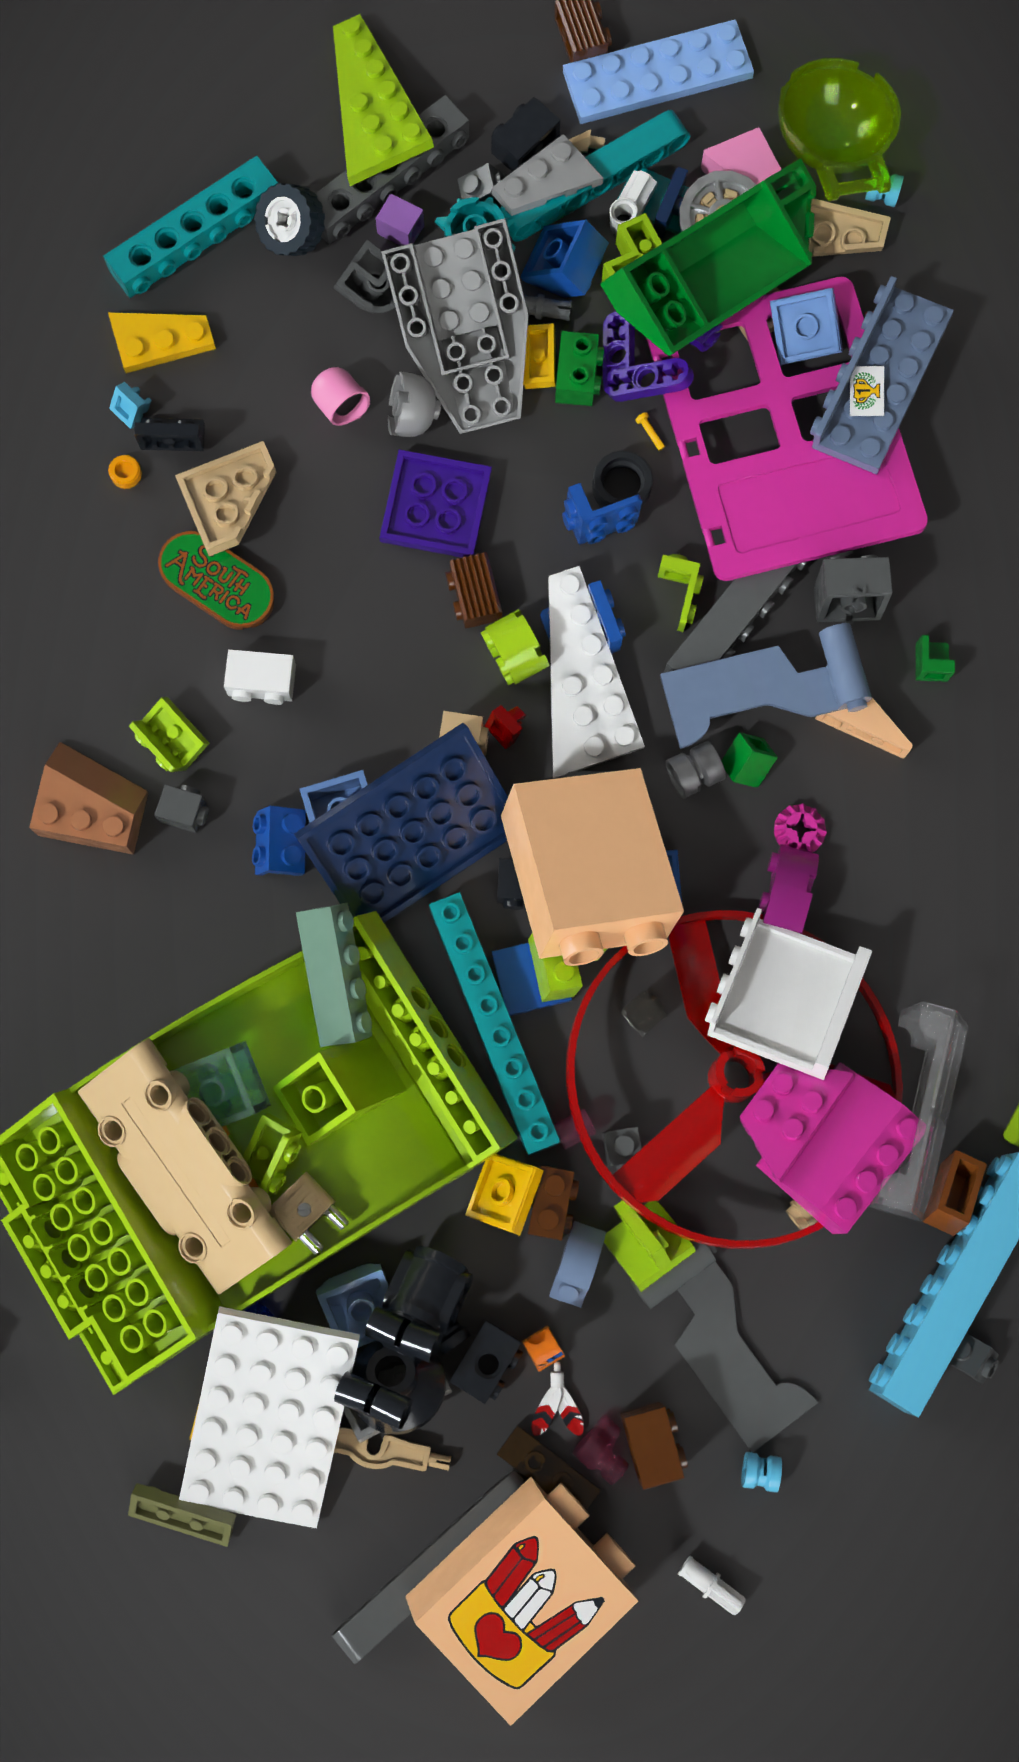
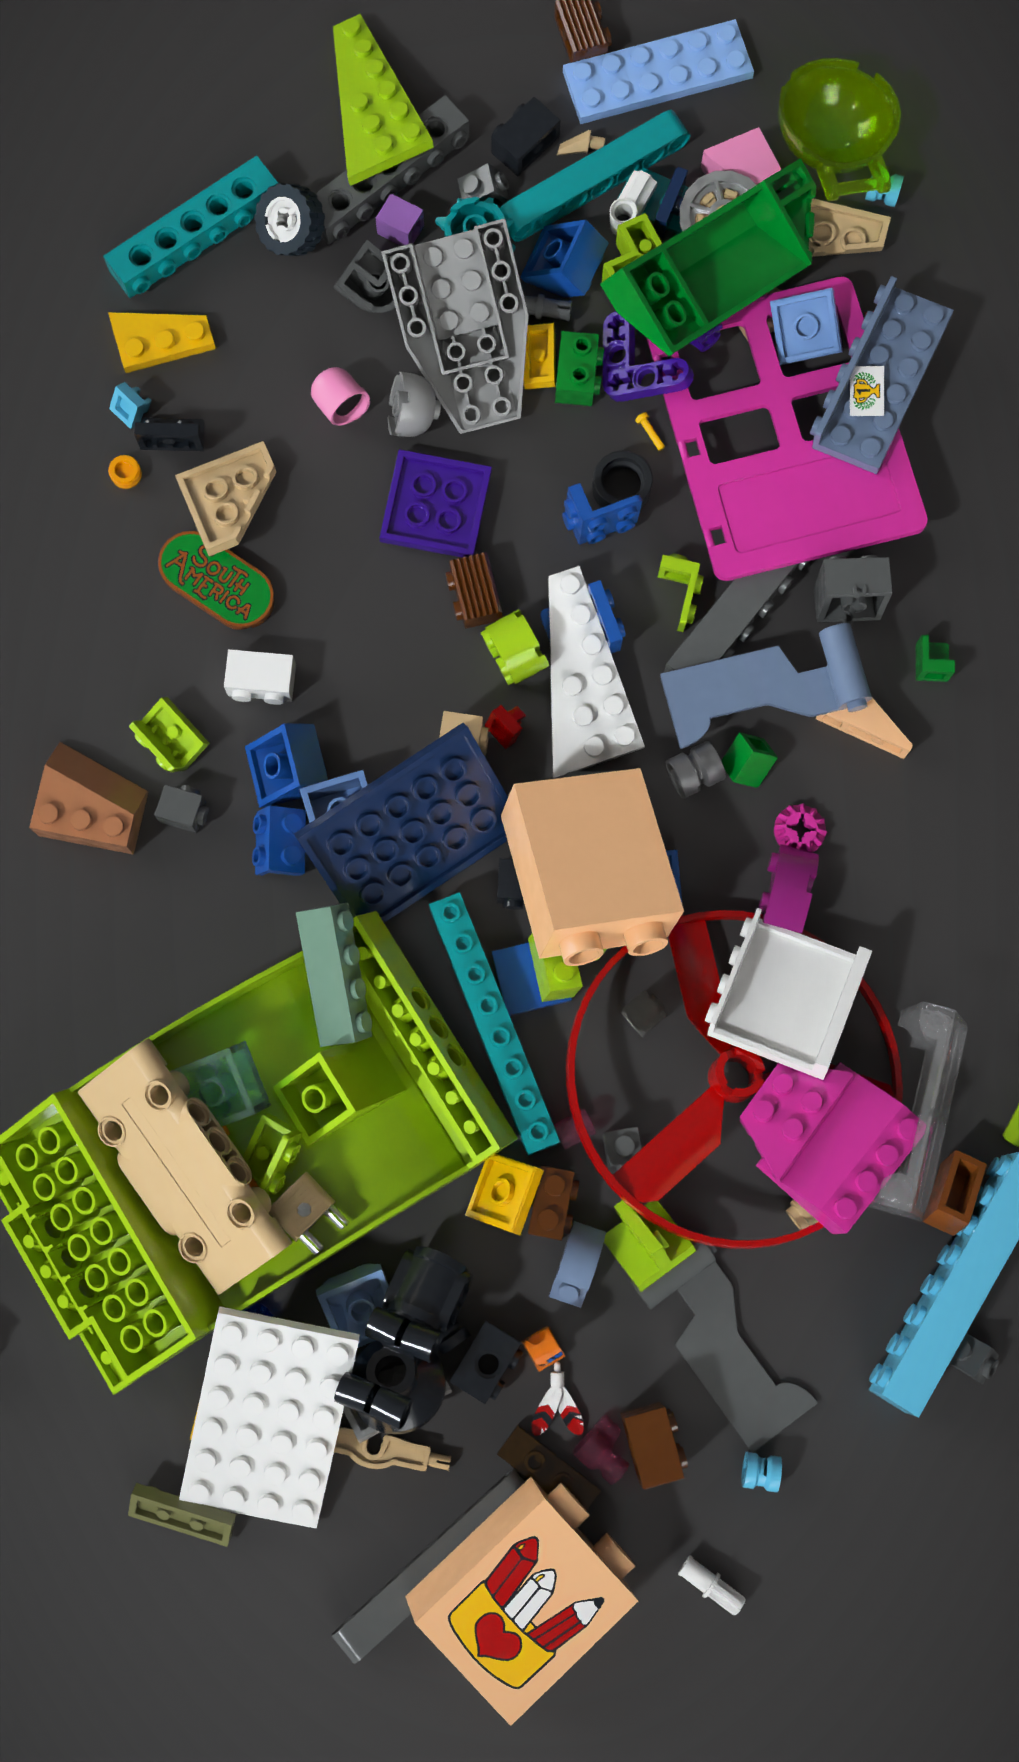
(285, 763): none -> blue slope
(548, 174): light grey wing -> none

